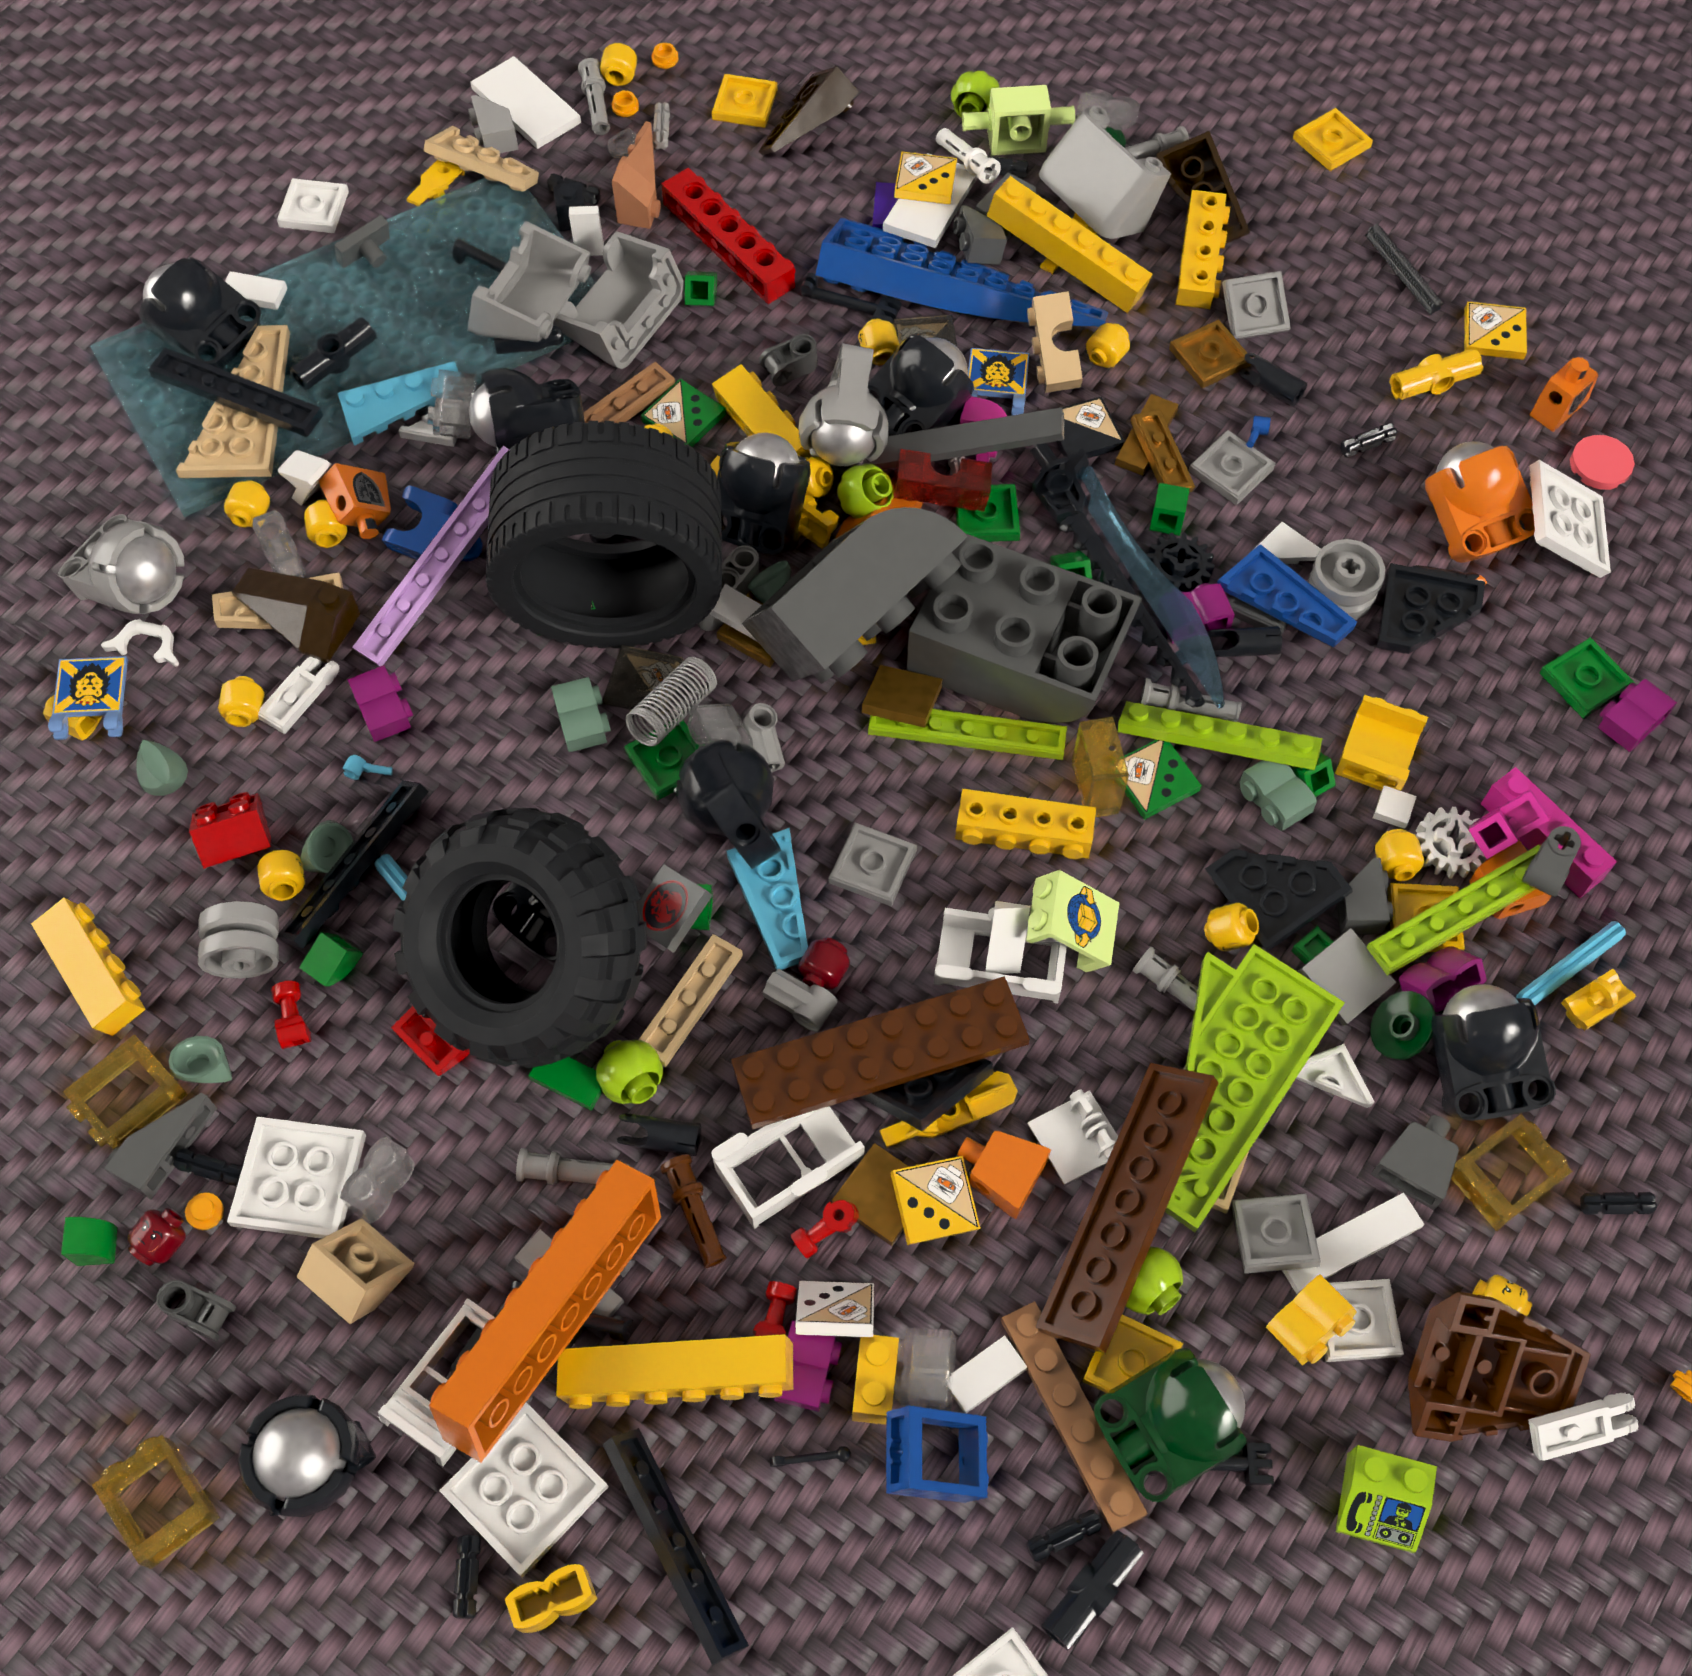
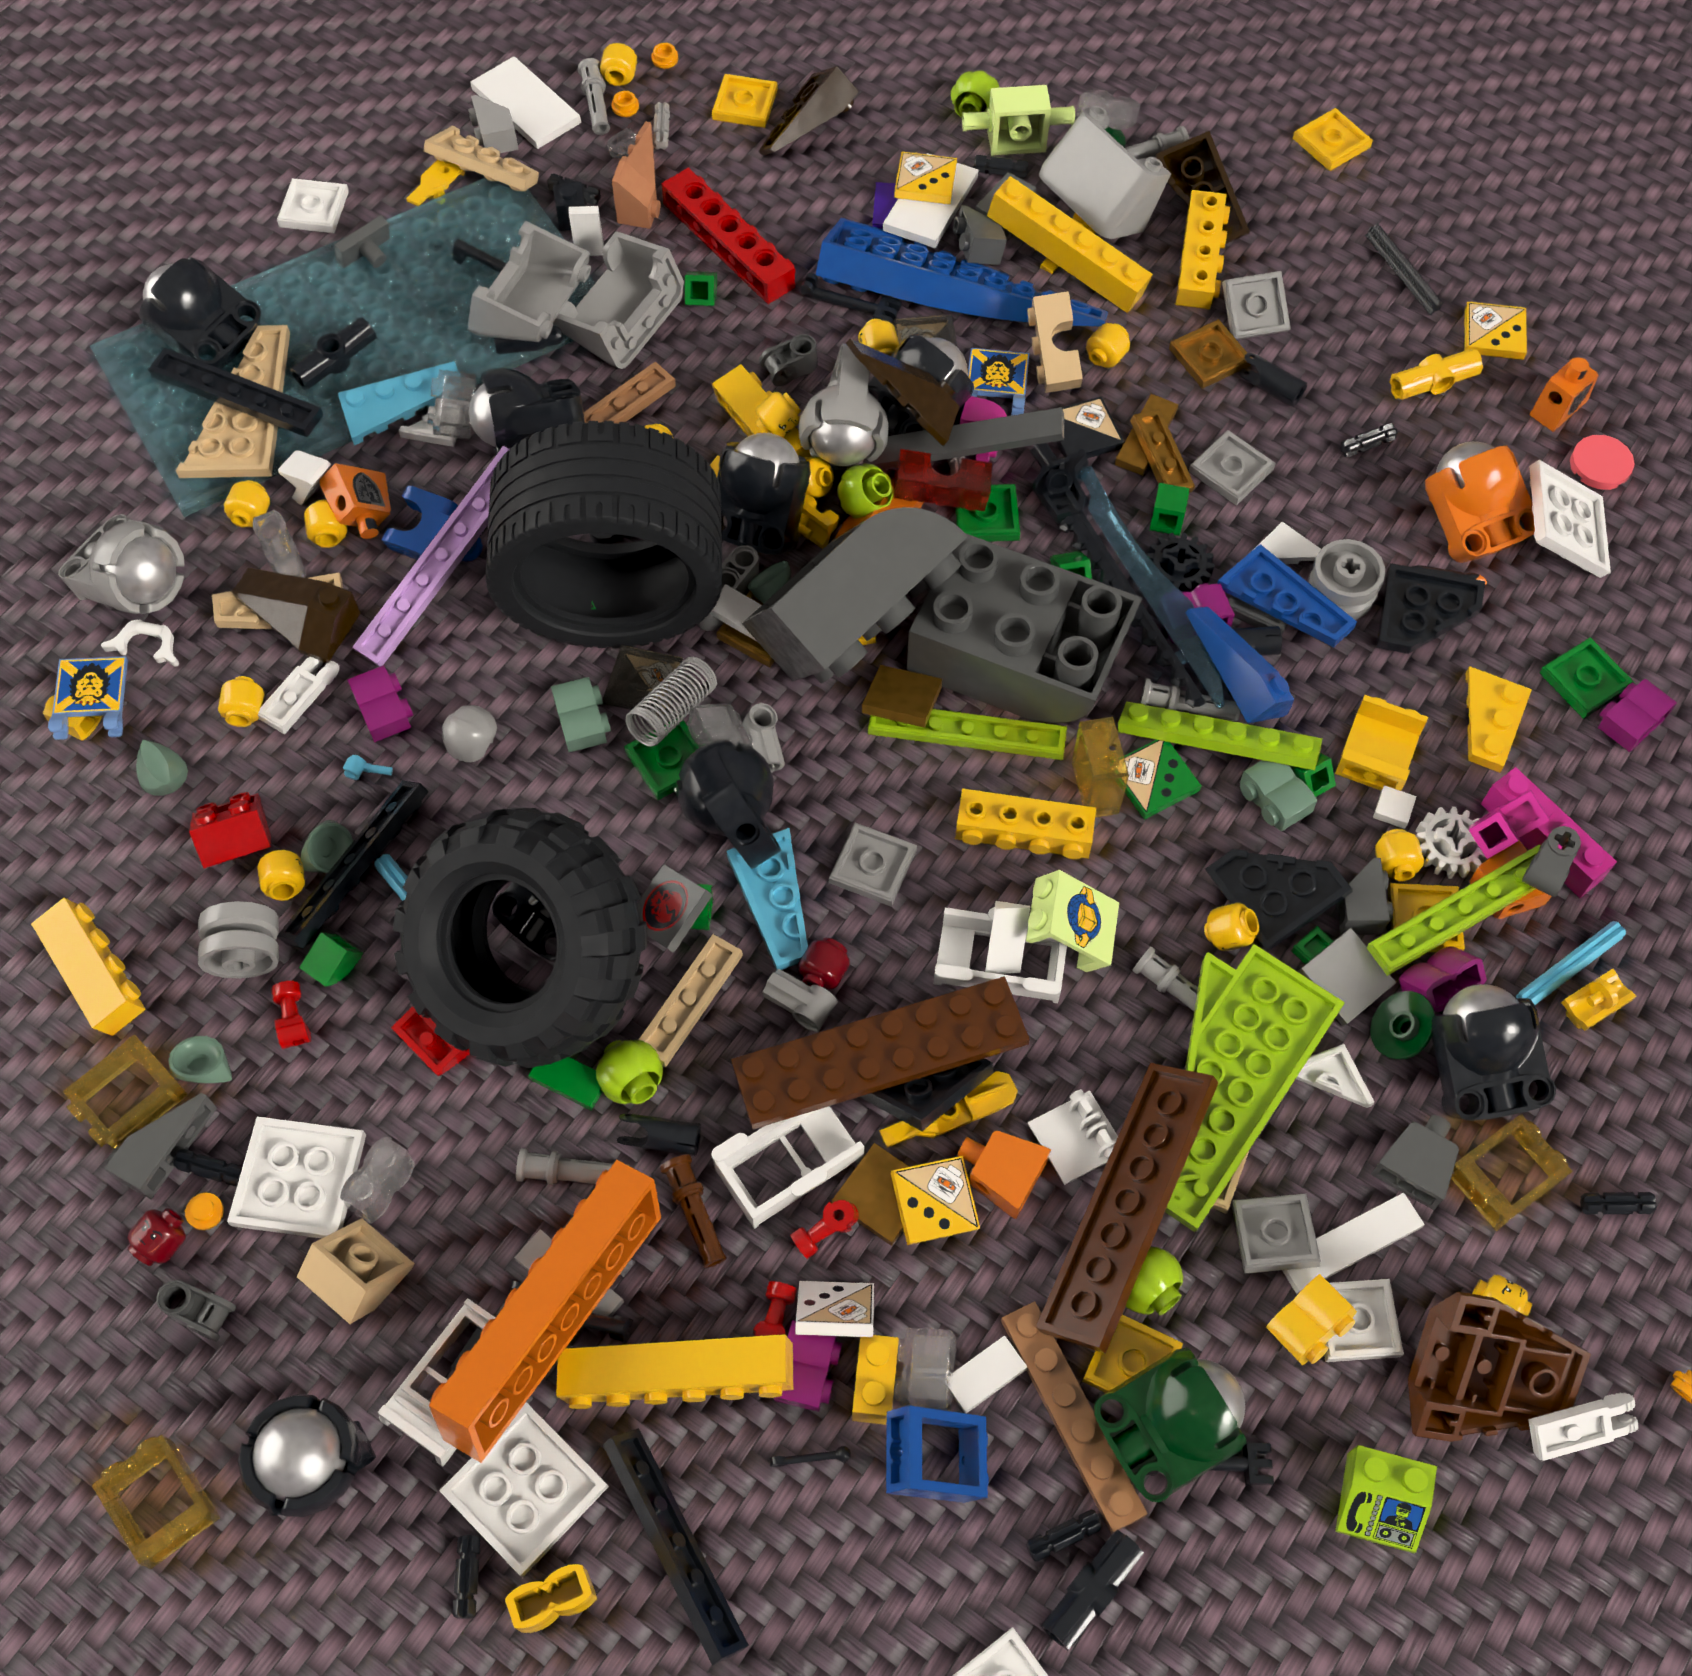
(89, 1241): green brick -> none
(263, 291): white tile -> none
(468, 733): none -> light grey hair
(685, 412): tile -> none
(778, 414): none -> yellow head
(914, 388): none -> dark brown wedge
(974, 159): white pin -> none
(1250, 678): none -> blue wedge
(1260, 427): blue hand -> none
(1493, 717): none -> yellow wing

